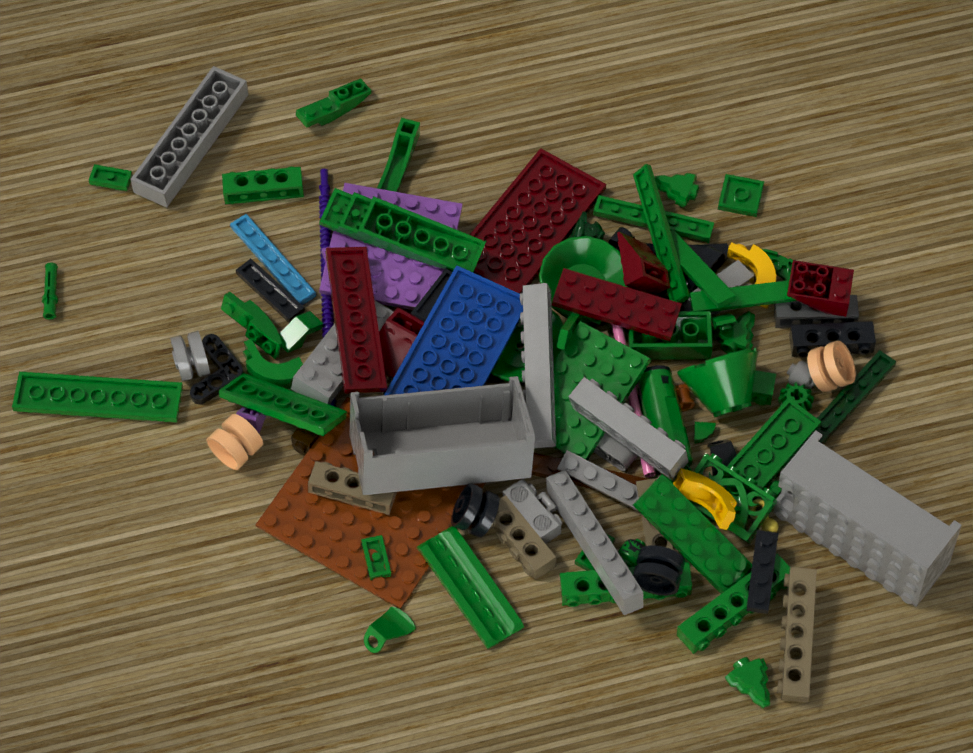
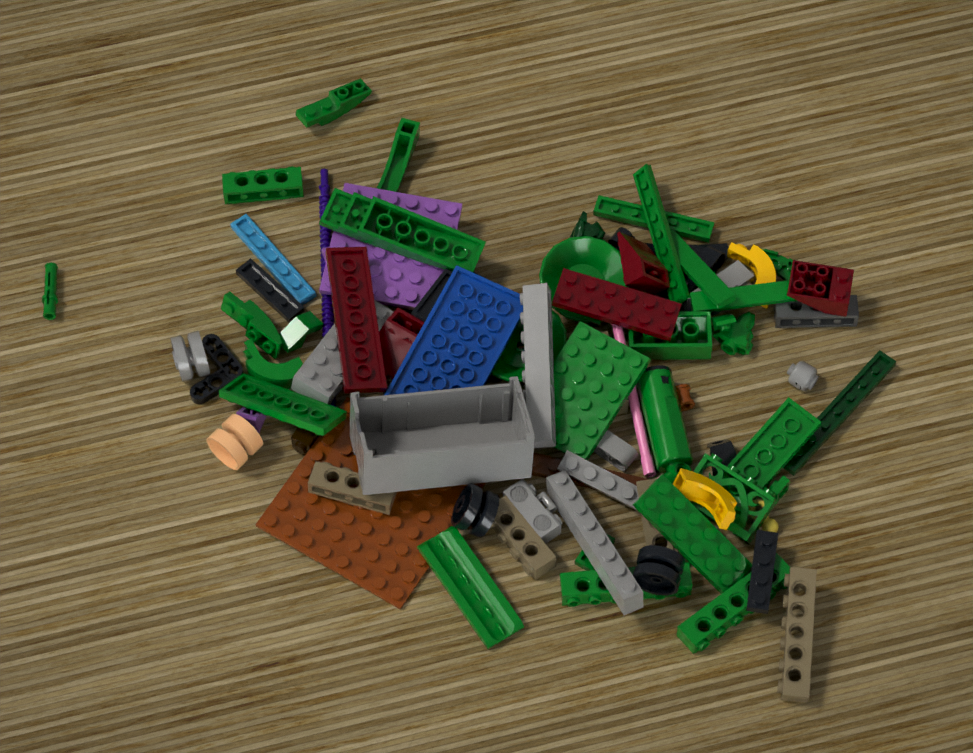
(97, 396): green plate -> none
(110, 177): green plate -> none
(189, 137): light grey brick -> none
(376, 567): green plate -> none
(388, 626): green piece -> none
(532, 218): dark red plate -> none
(567, 330): green tile -> none
(628, 428): light grey brick -> none
(630, 550): green head -> none
(678, 187): green rock -> none
(703, 431): green tile -> none
(723, 382): green cone -> none
(741, 195): green tile -> none
(751, 679): green rock -> none
(763, 388): green brick -> none
(797, 394): green gear -> none
(821, 334): black brick -> none
(831, 366): light nougat wheel -> none
(864, 521): light grey piece -> none

